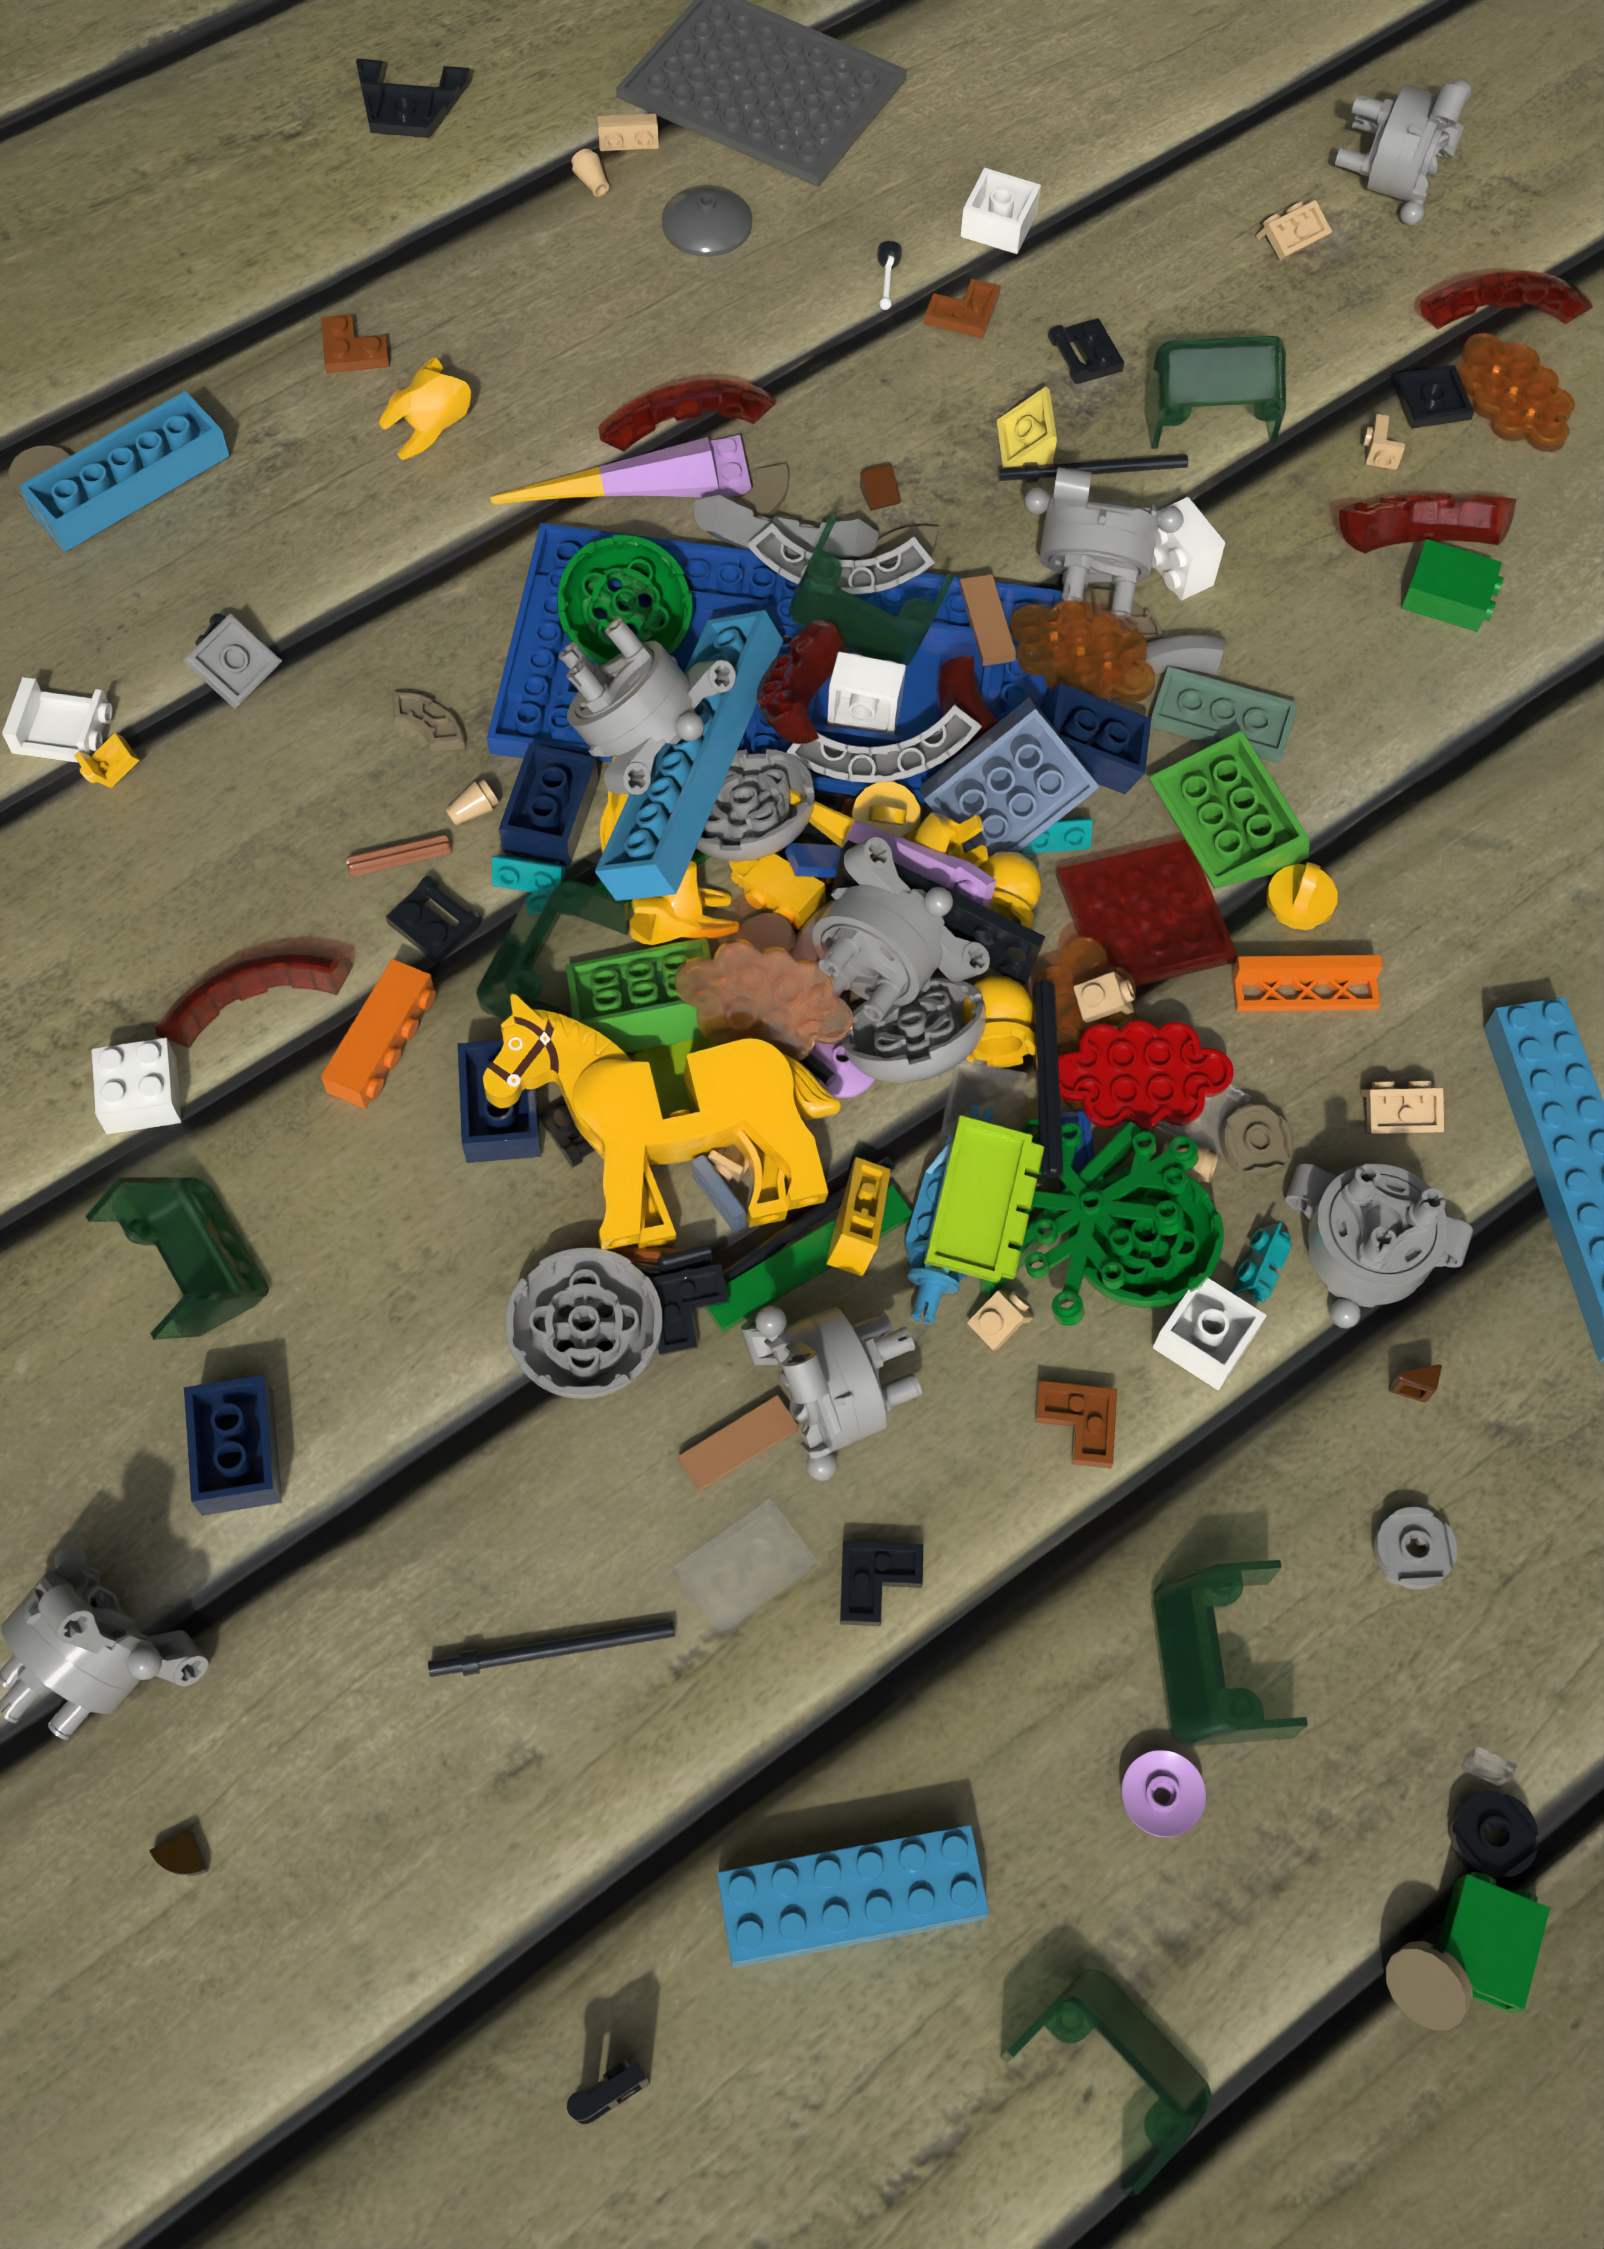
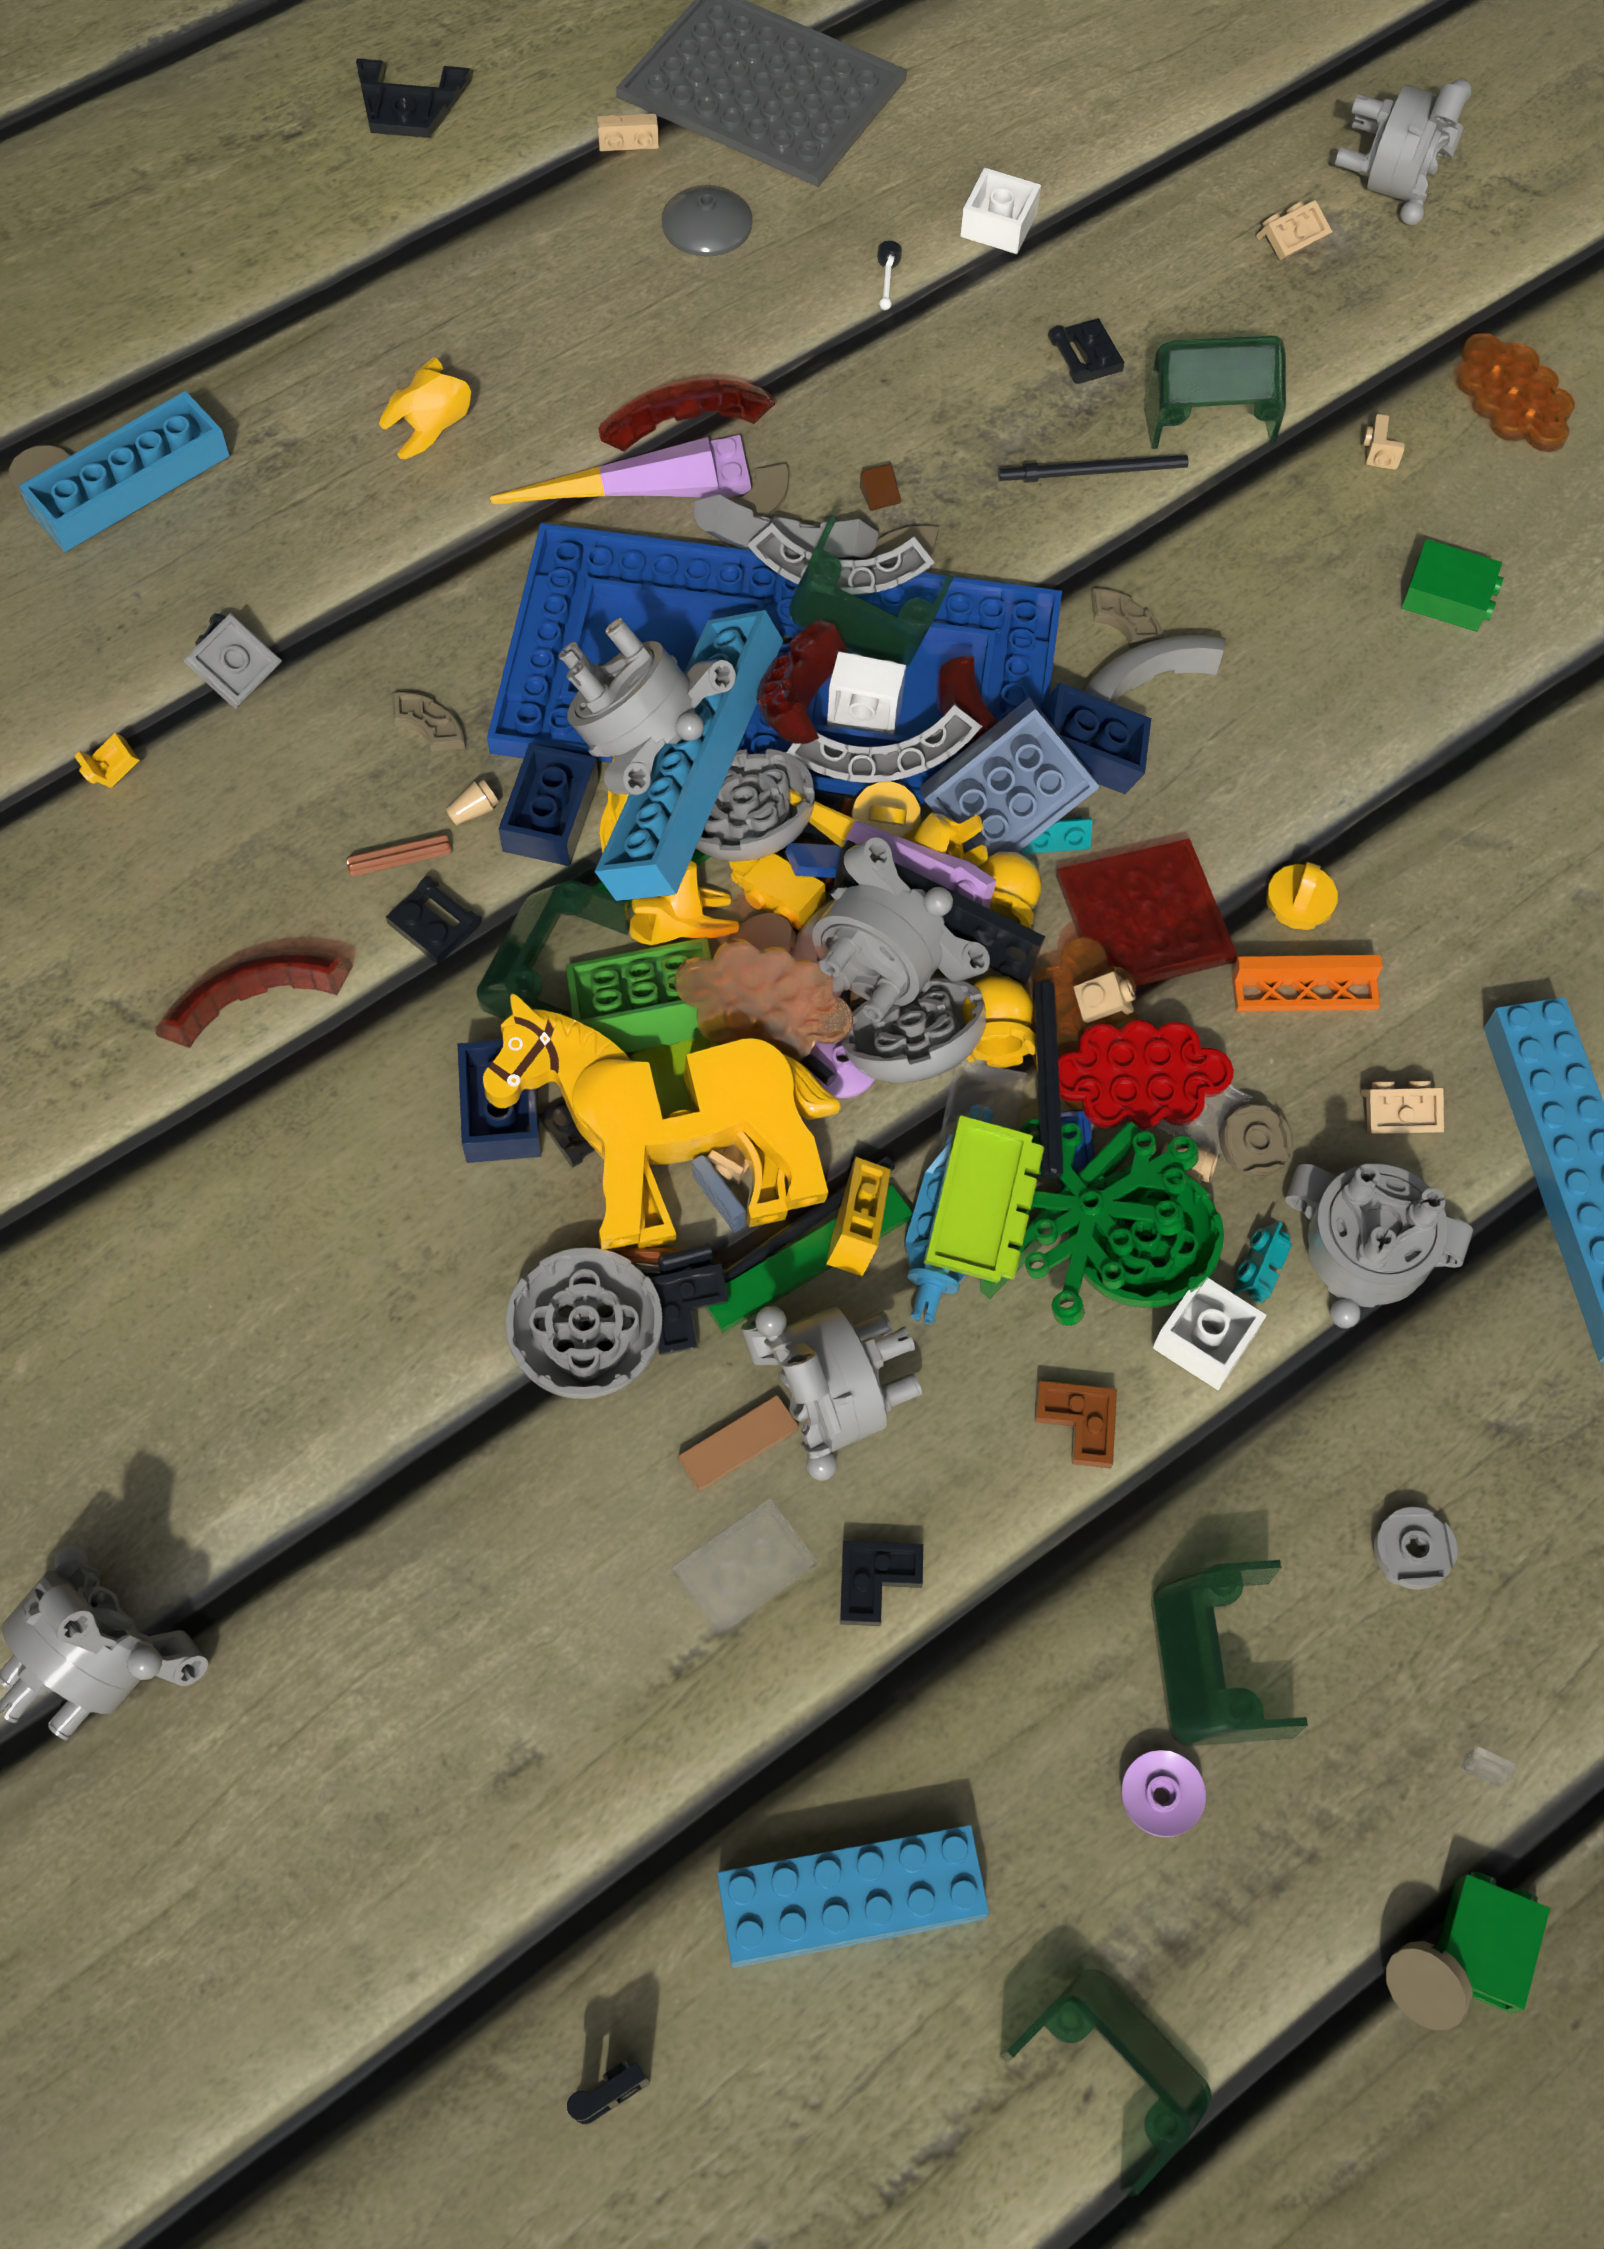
(55, 723): white panel -> none
(136, 1086): white brick -> none
(180, 1855): dark brown tile -> none
(195, 1243): clear green windscreen -> none
(232, 1445): dark blue brick -> none
(348, 353): dark orange plate -> none
(379, 1034): orange brick -> none
(472, 1661): black bar -> none
(525, 875): teal hinge -> none
(589, 170): tan cone -> none
(641, 570): green brick -> none
(968, 315): dark orange plate -> none
(987, 620): medium nougat tile -> none
(1000, 1317): tan bracket -> none
(1028, 432): light yellow slope -> none
(1082, 651): clear orange plate -> none
(1097, 538): light grey piece -> none
(1190, 555): white brick -> none
(1216, 709): sand green plate -> none
(1231, 813): bright green slope -> none
(1417, 1383): reddish brown slope -> none
(1426, 517): clear red brick -> none
(1433, 396): black plate -> none
(1496, 1810): black plate -> none
(1504, 290): clear red brick -> none

